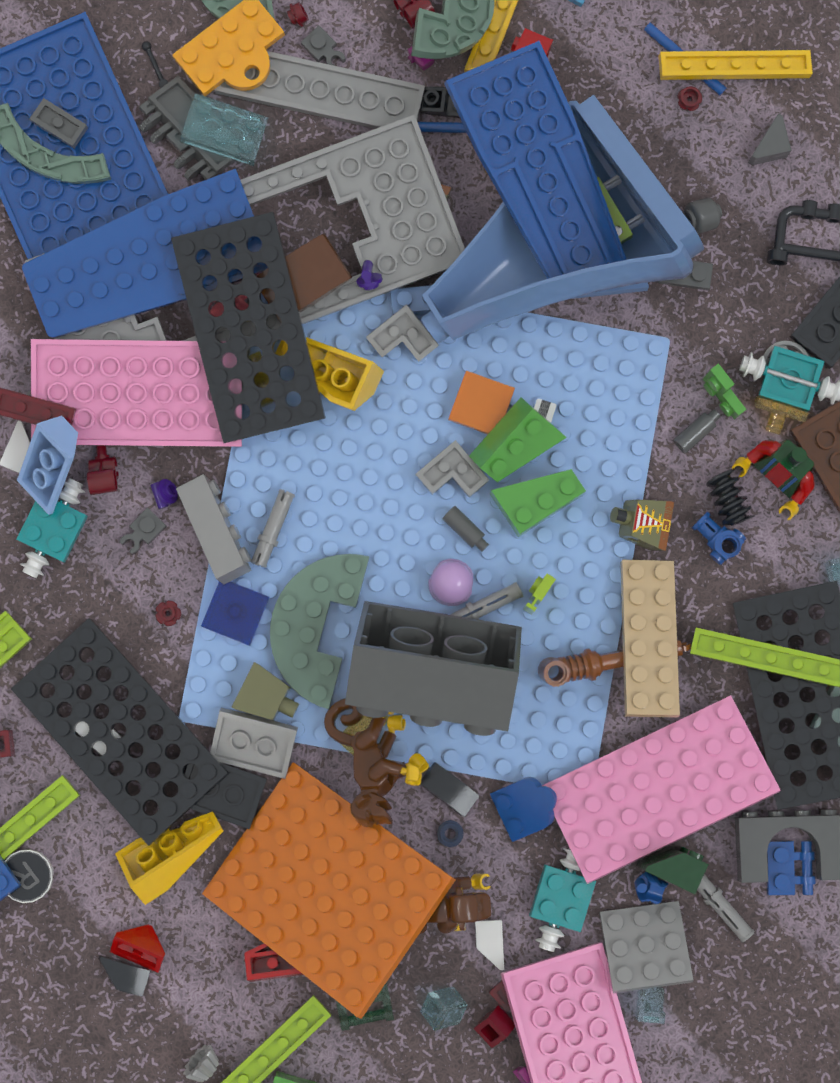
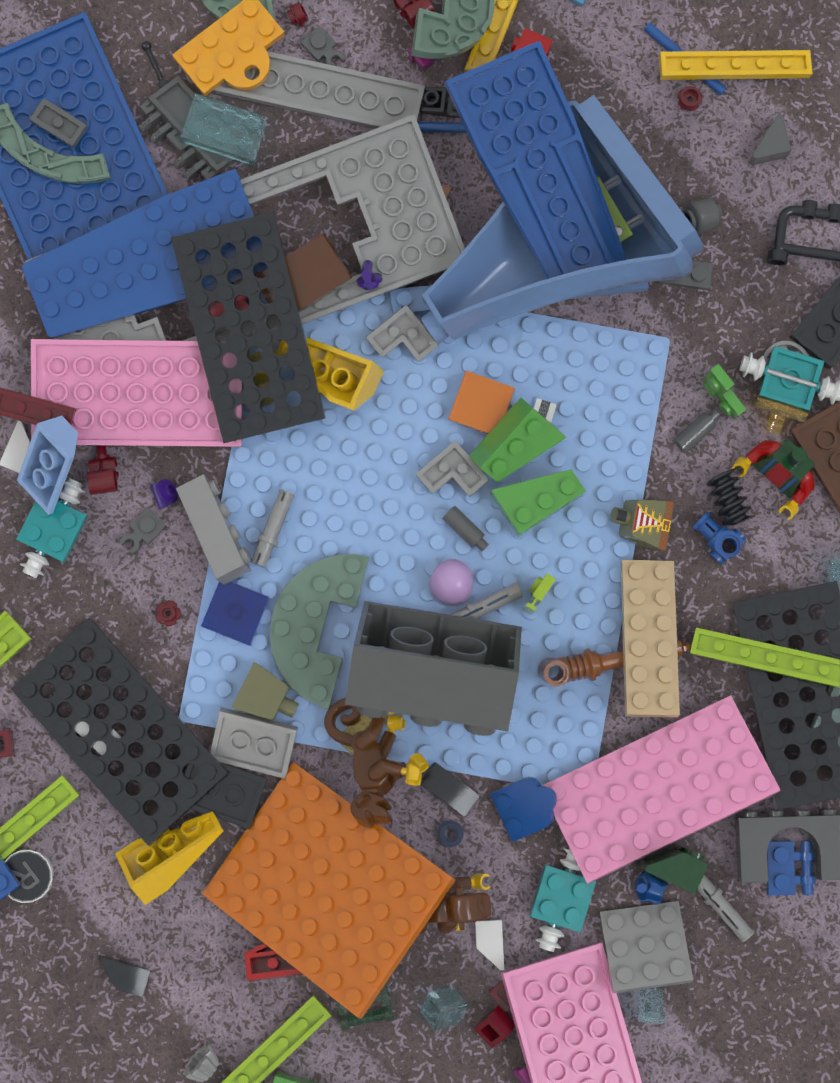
(140, 947): red slope -> none

